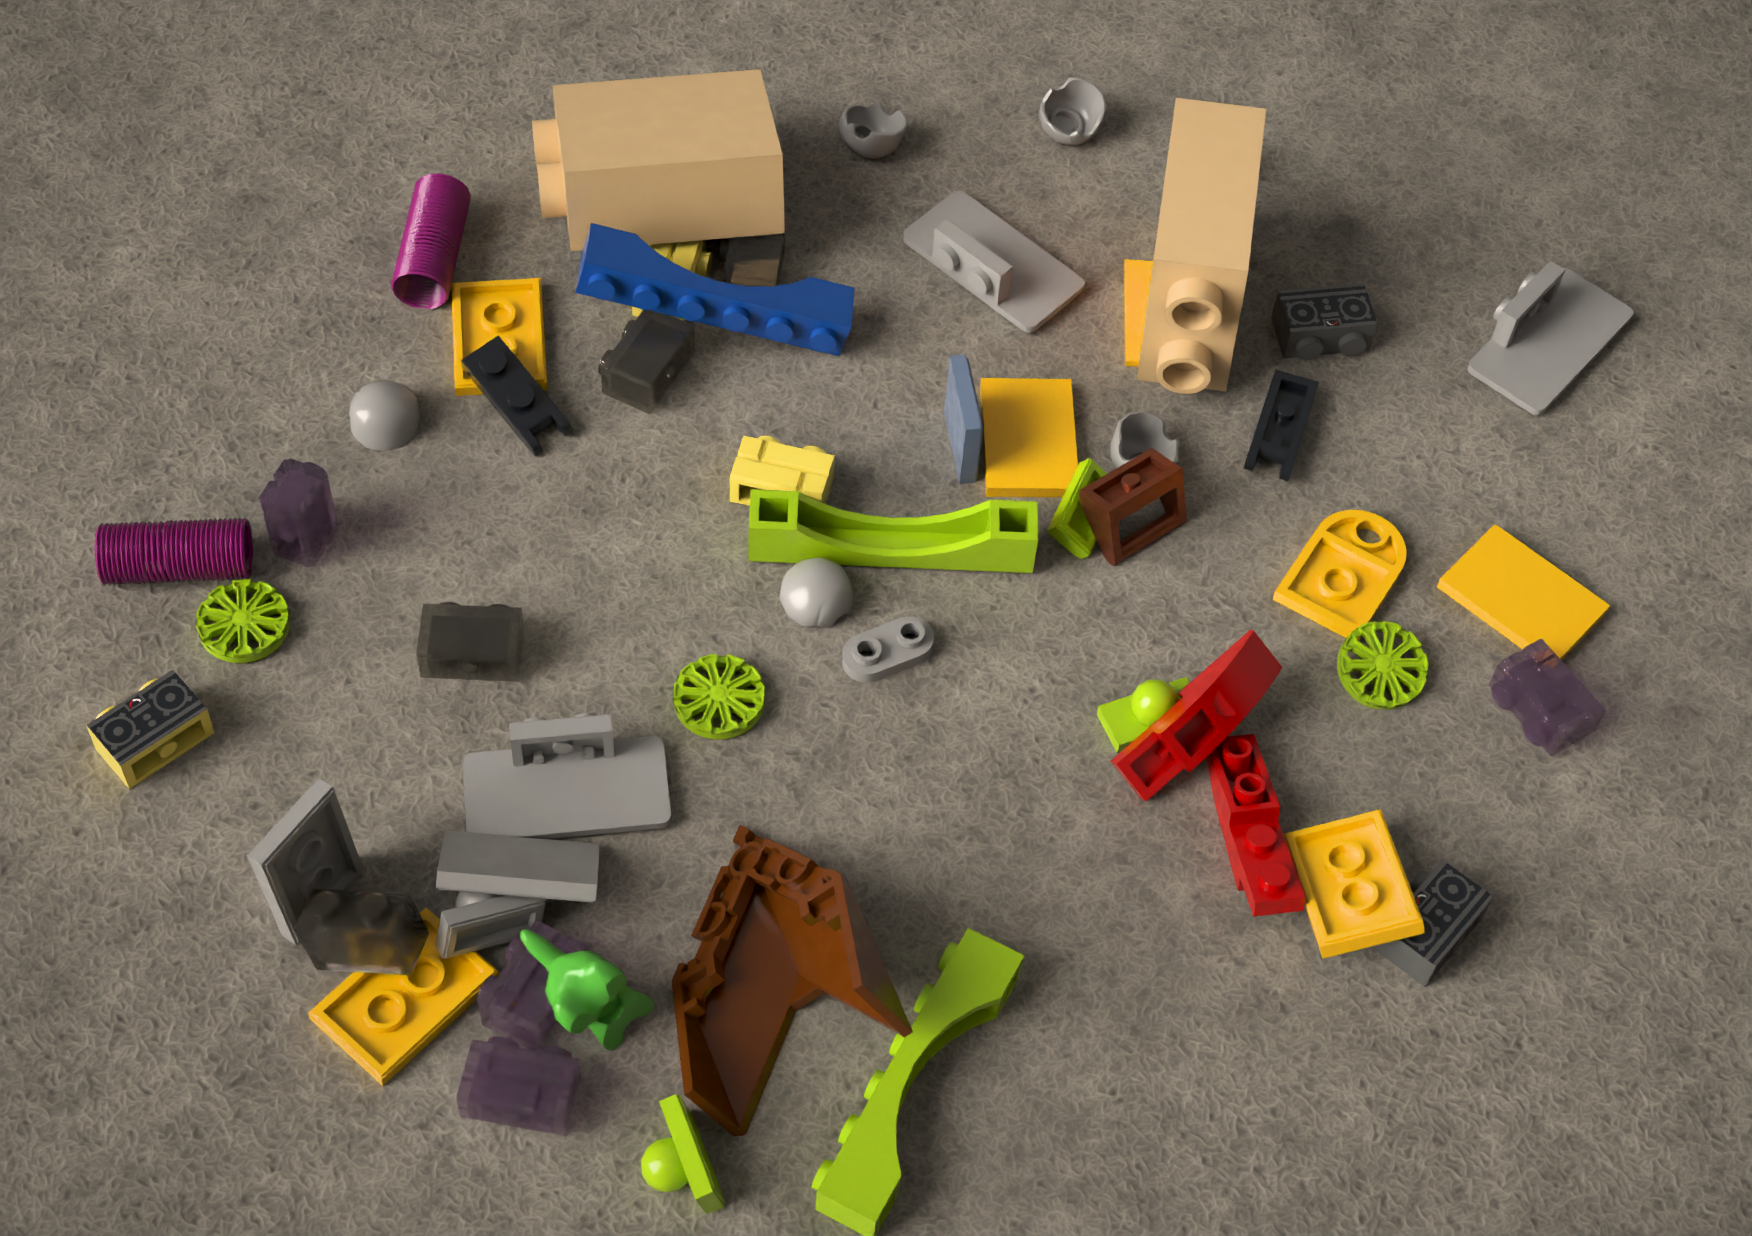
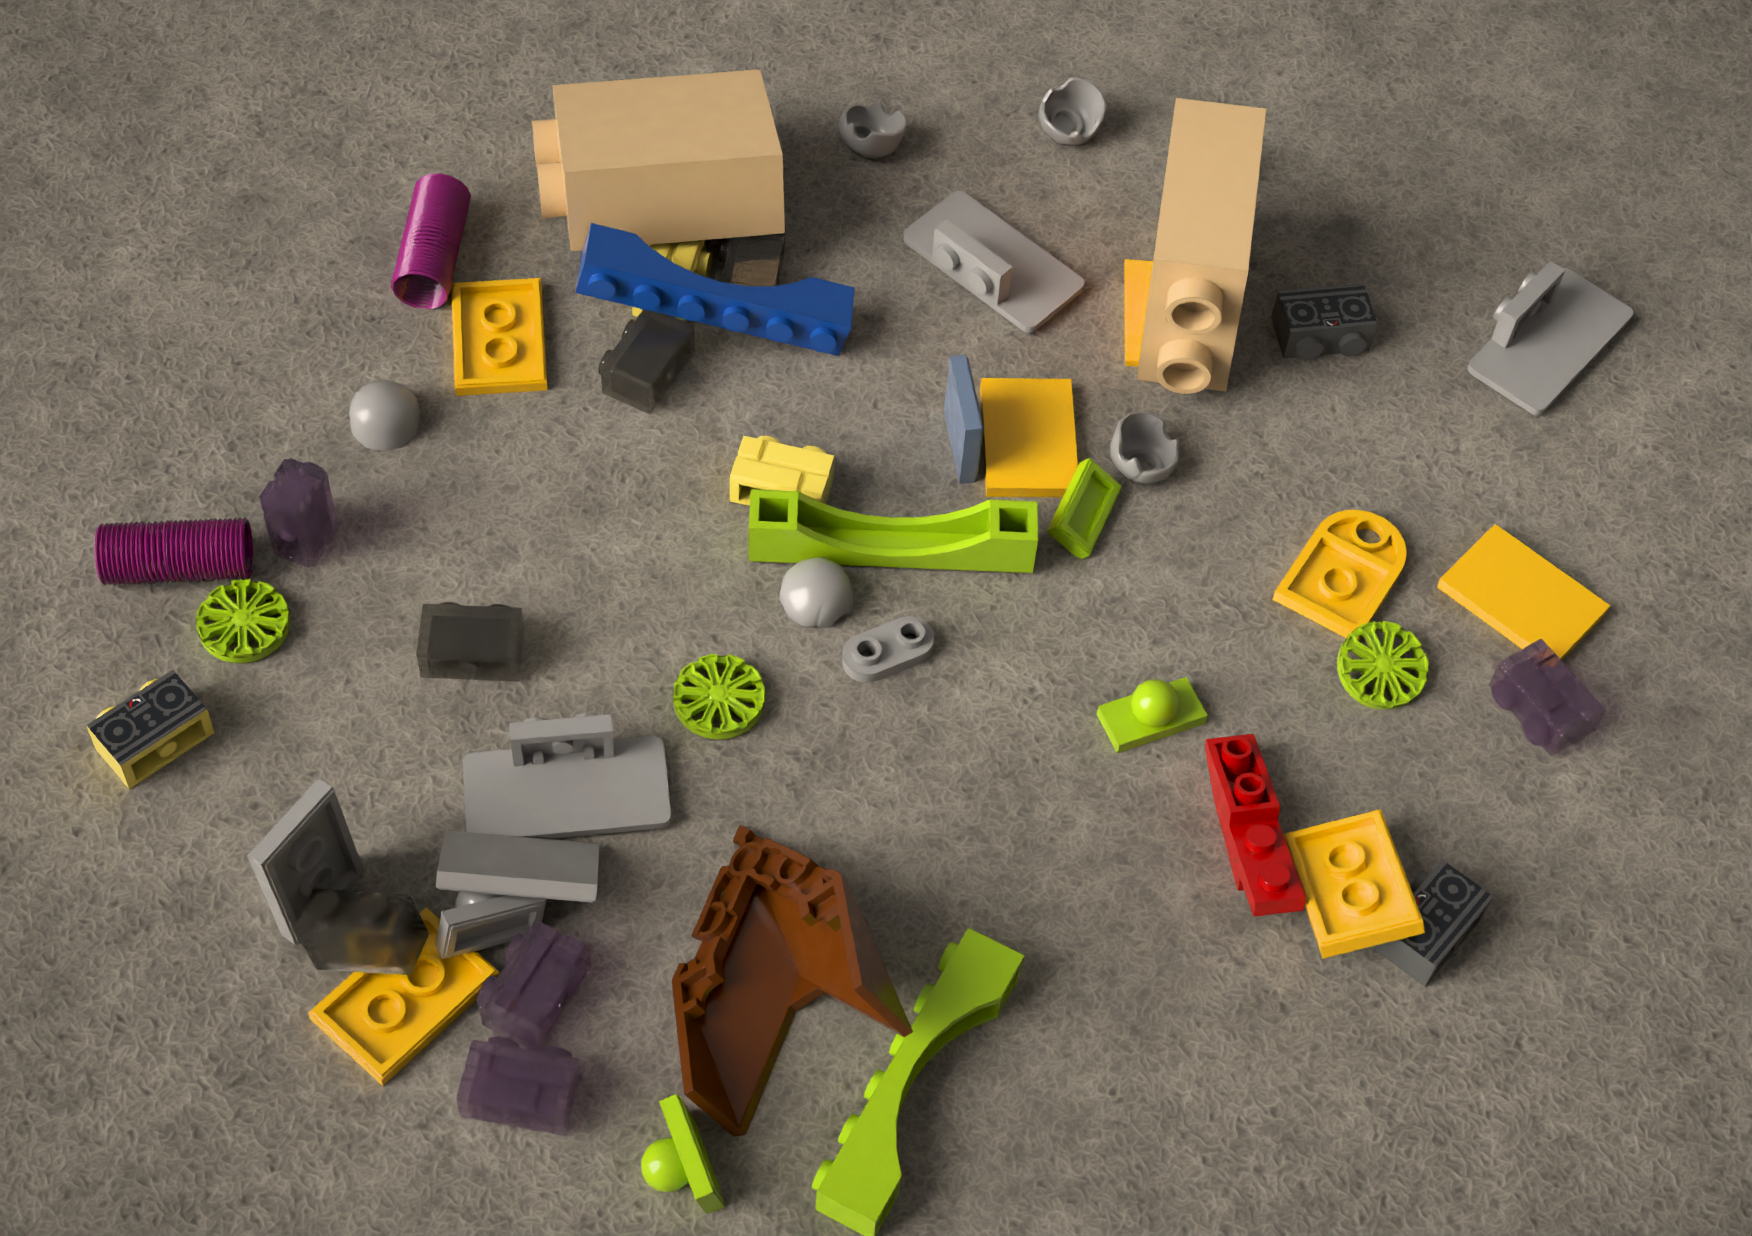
(514, 392): black hinge -> none
(587, 991): bright green animal -> none
(1127, 491): copper tile -> none
(1202, 717): red slope -> none
(1282, 422): black hinge -> none

